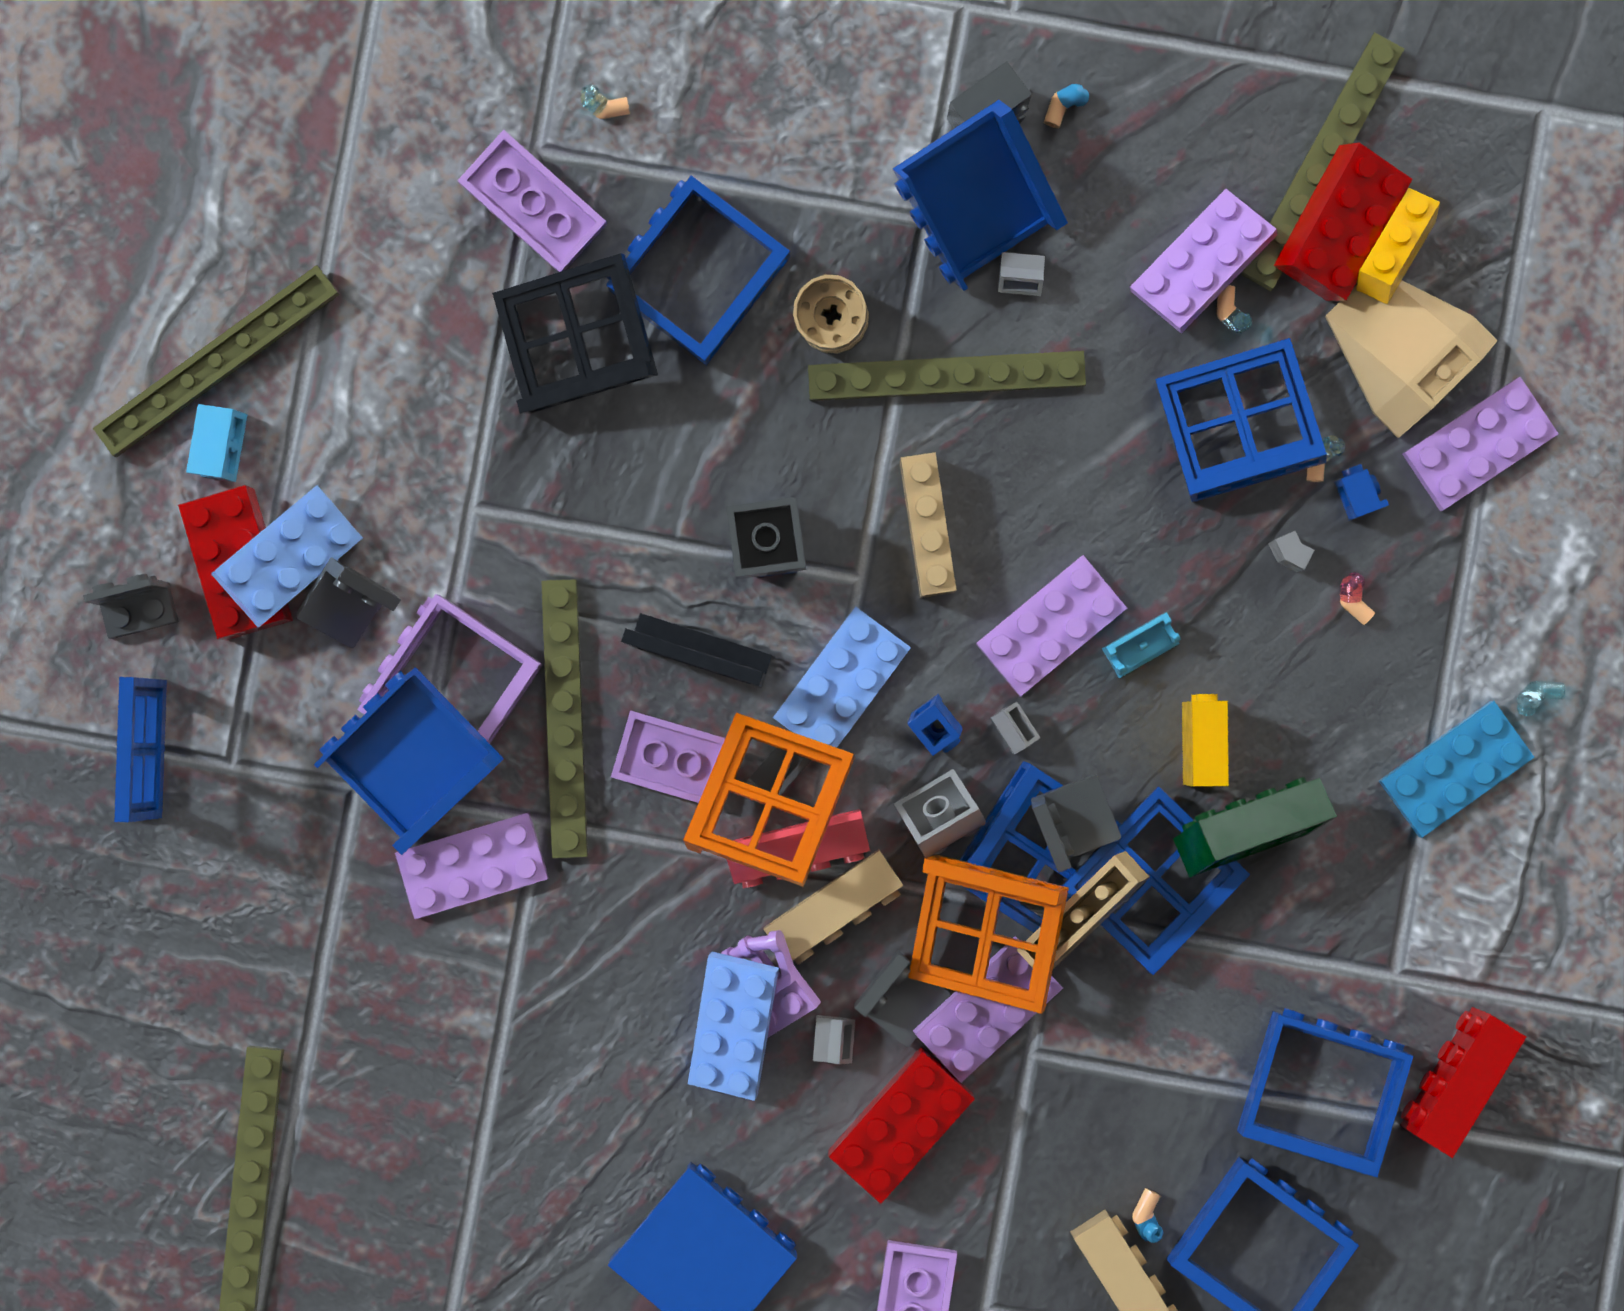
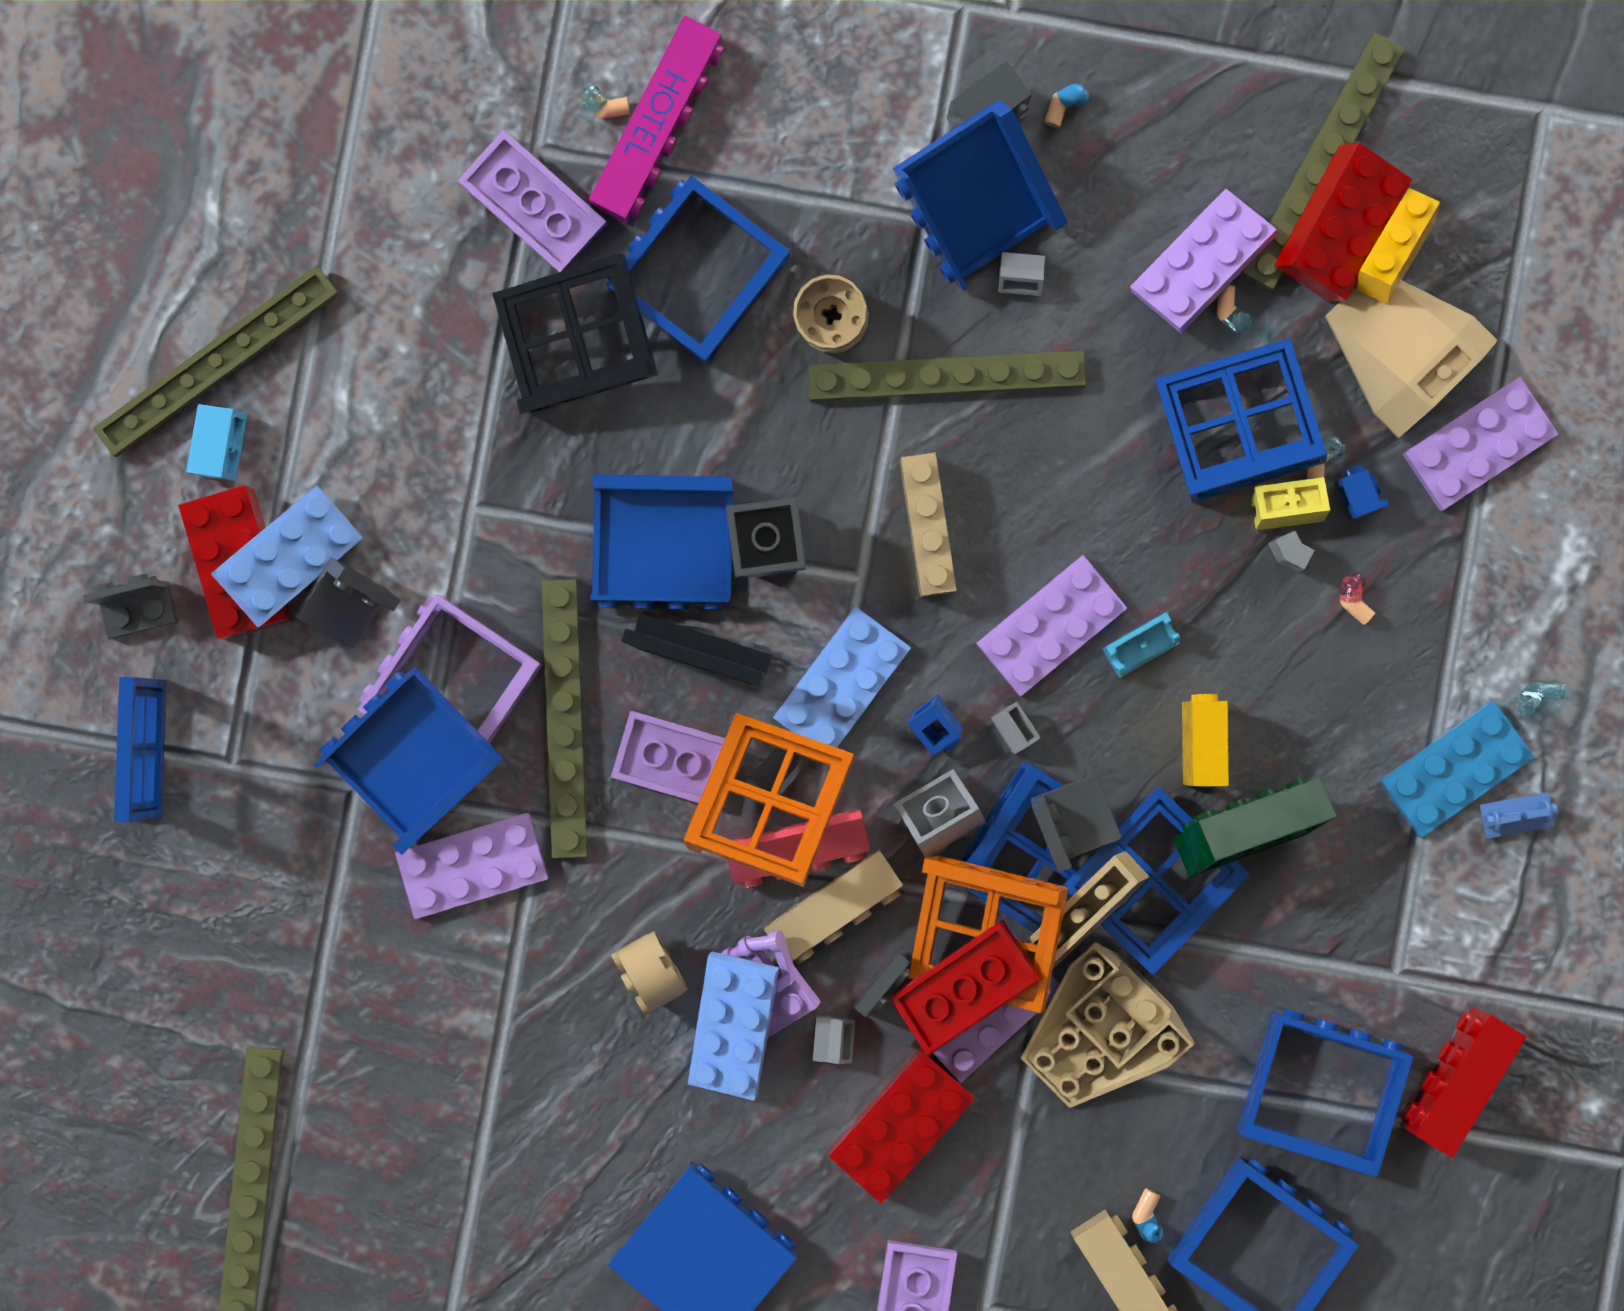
(649, 972): none -> tan brick
(656, 120): none -> dark pink brick
(661, 541): none -> blue panel
(965, 988): none -> red tile
(1104, 1029): none -> tan wedge
(1290, 503): none -> light yellow hinge
(1518, 815): none -> medium blue hinge

